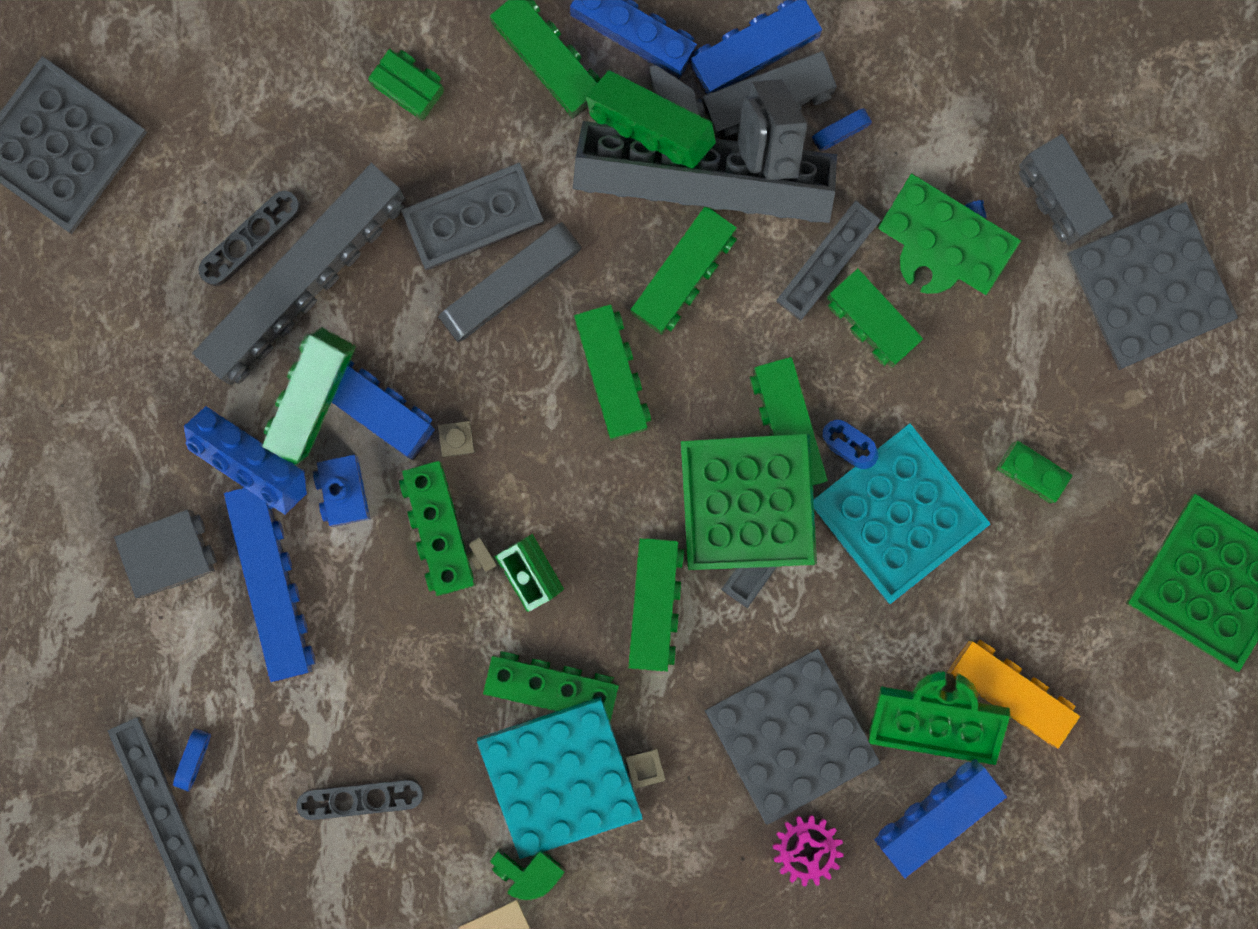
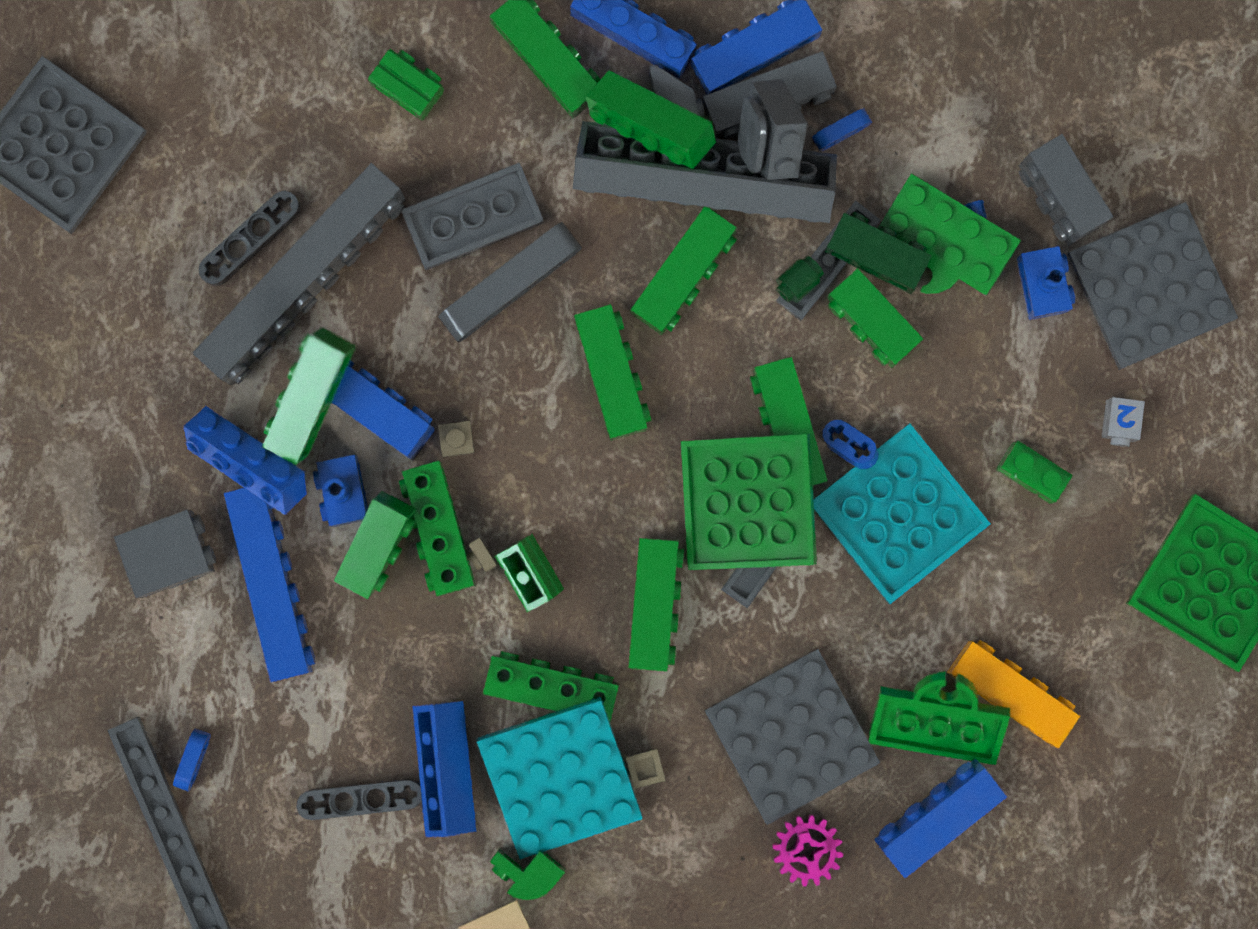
(376, 545): none -> brick
(444, 769): none -> blue brick
(799, 279): none -> dark green brick
(878, 252): none -> dark green brick
(1045, 282): none -> blue brick
(1122, 421): none -> light grey brick

